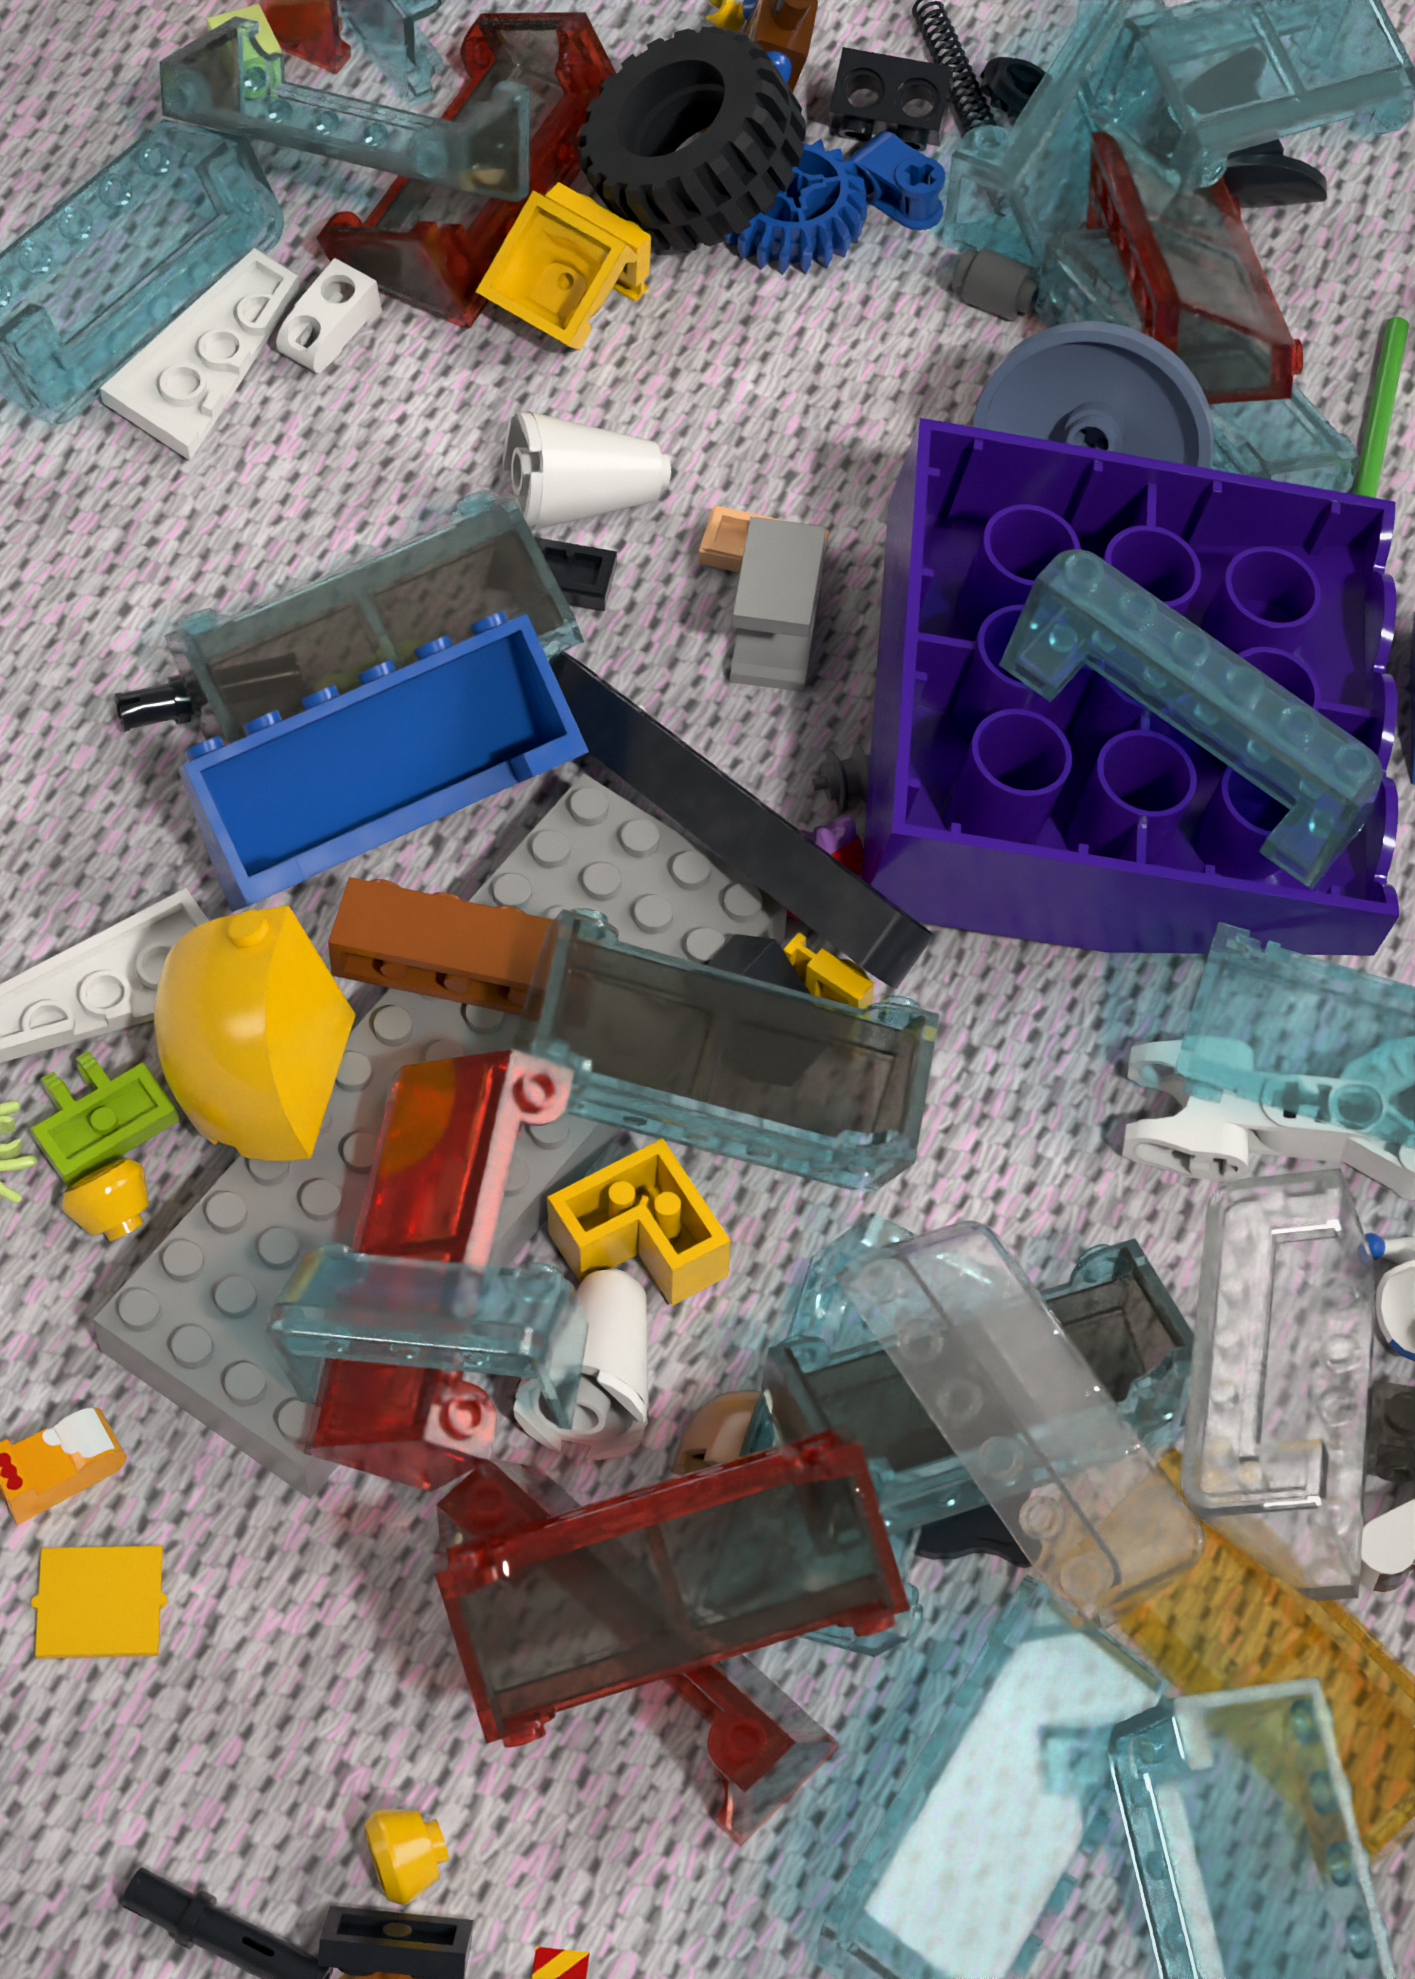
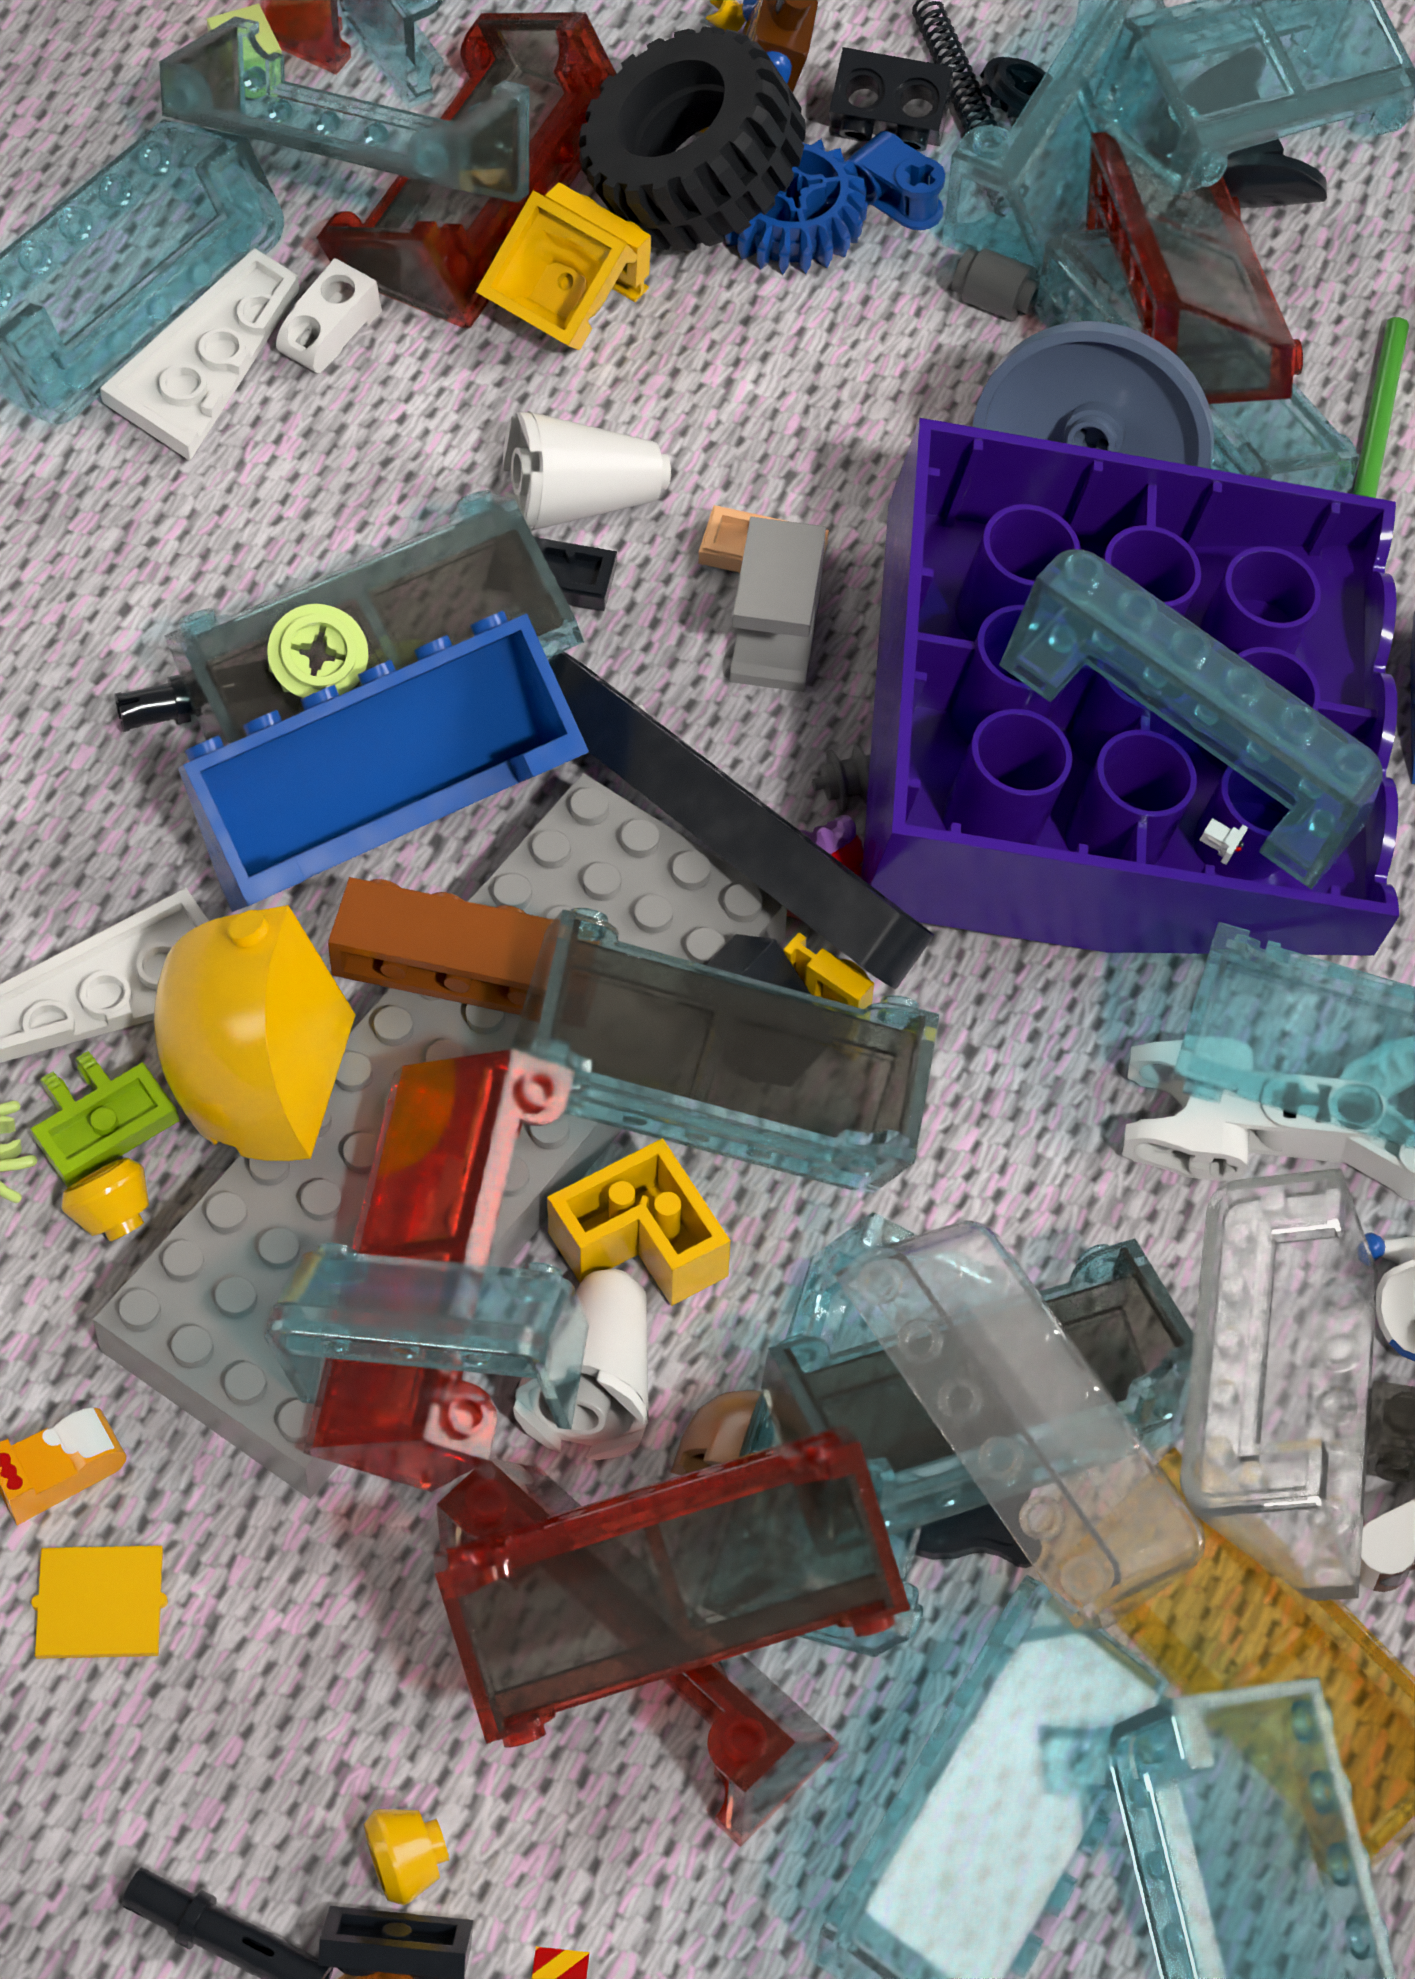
(298, 631): none -> yellowish green gear
(1223, 839): none -> white piece

